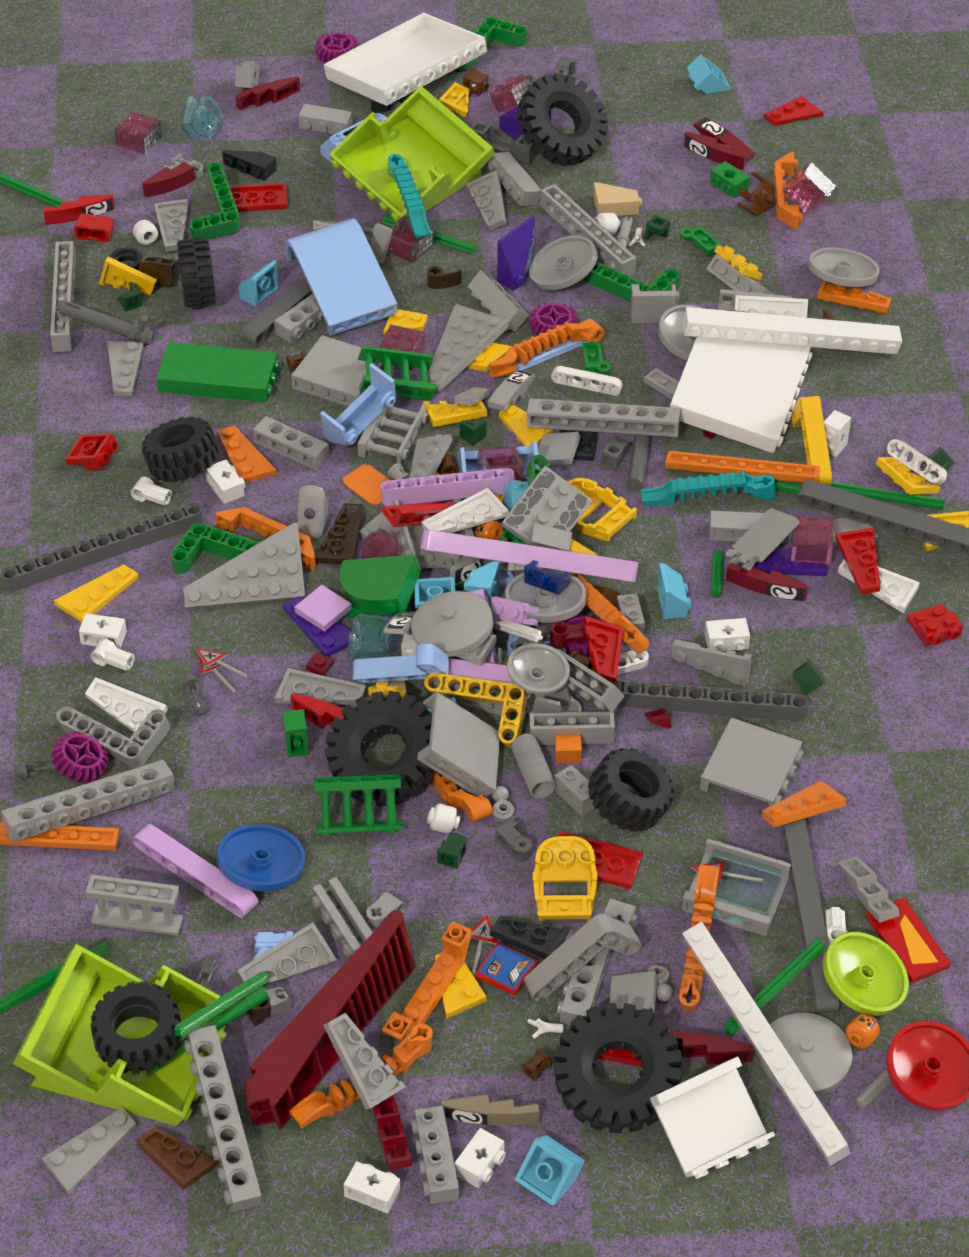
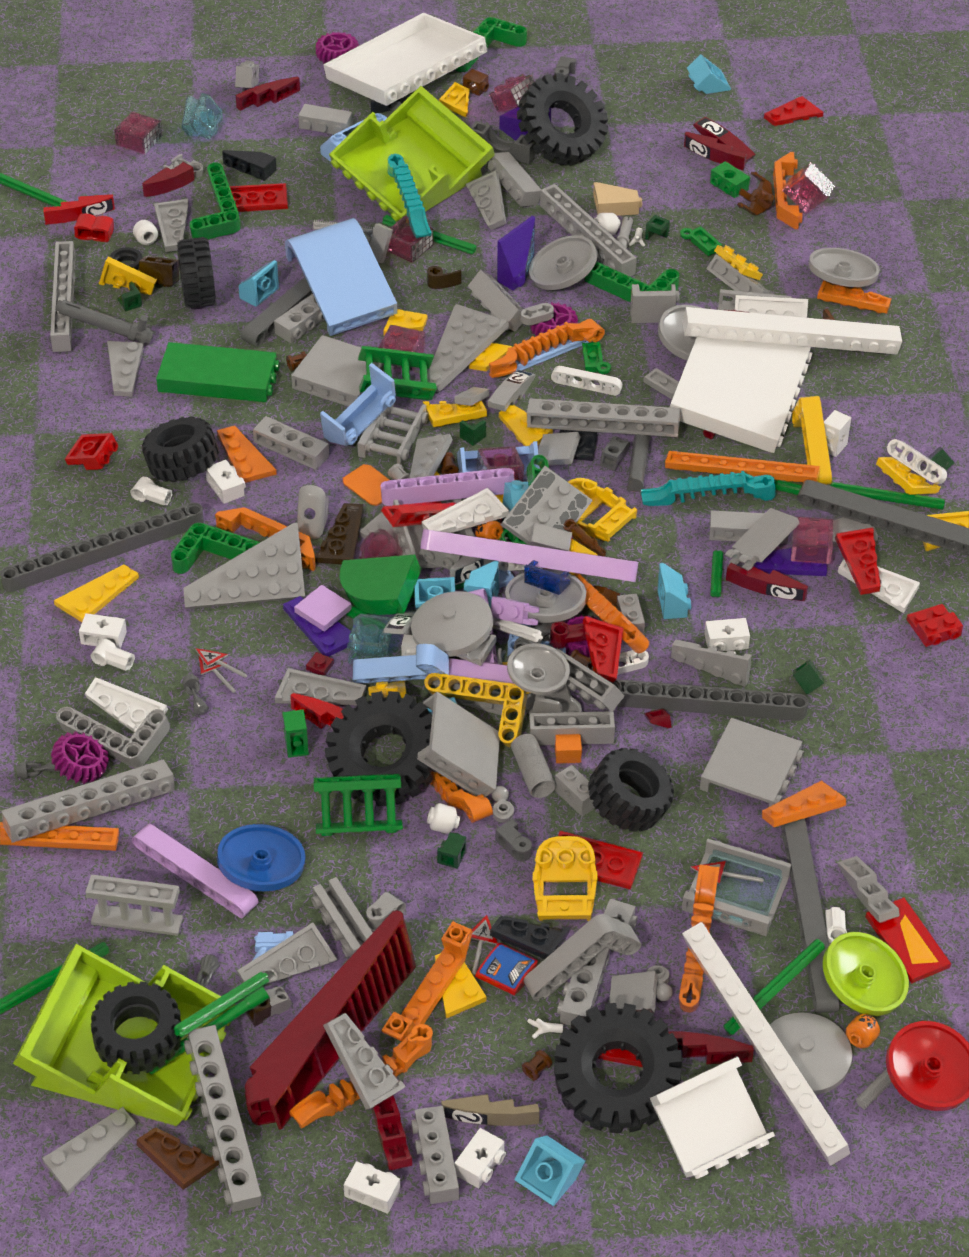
(537, 314): none -> light grey beam
(583, 538): none -> reddish brown pin

